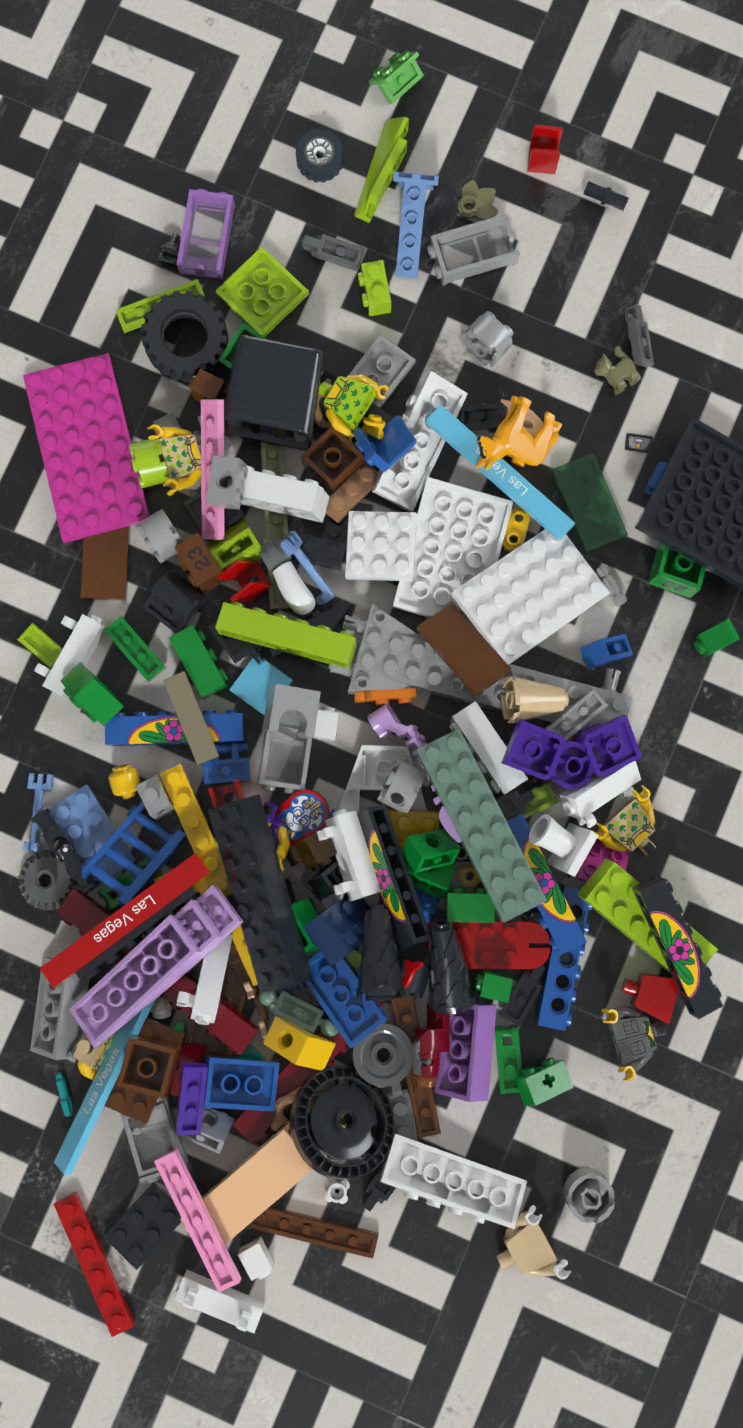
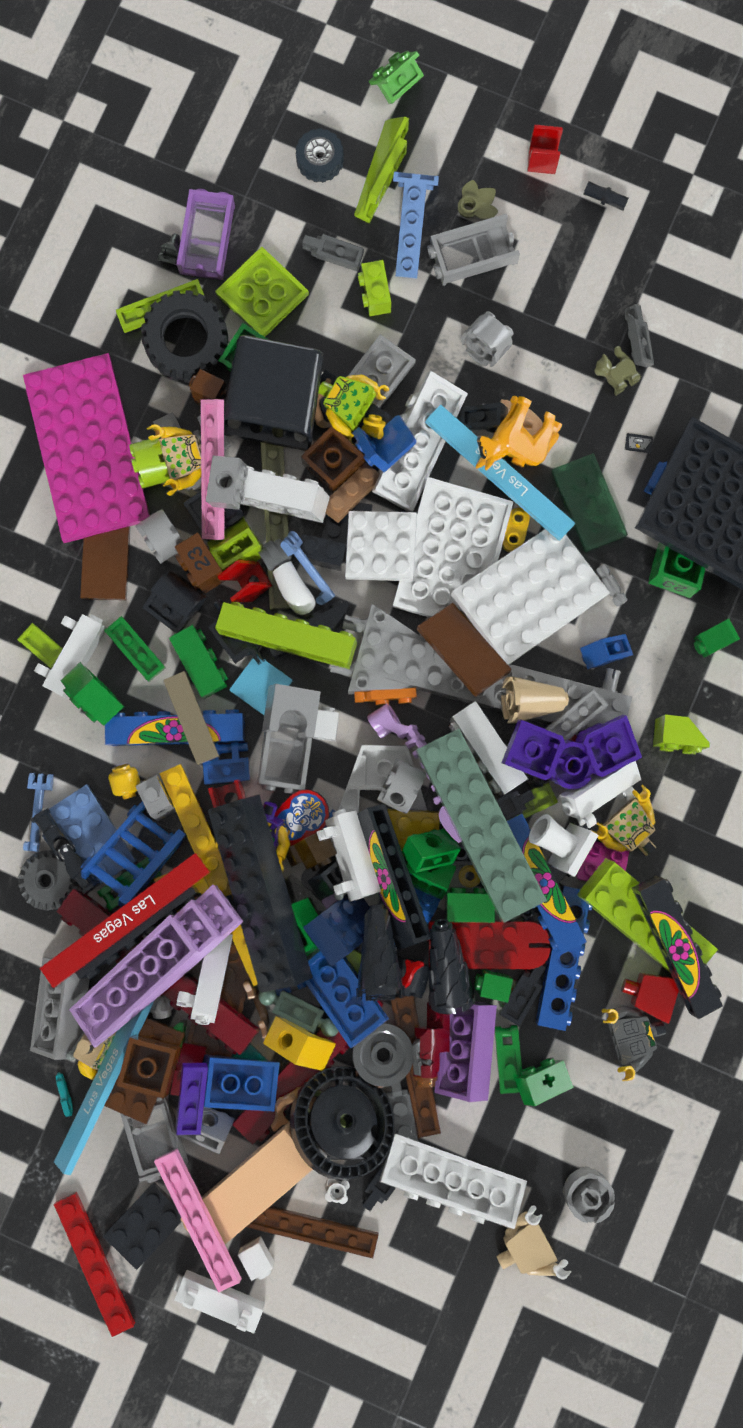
(678, 733): none -> lime slope

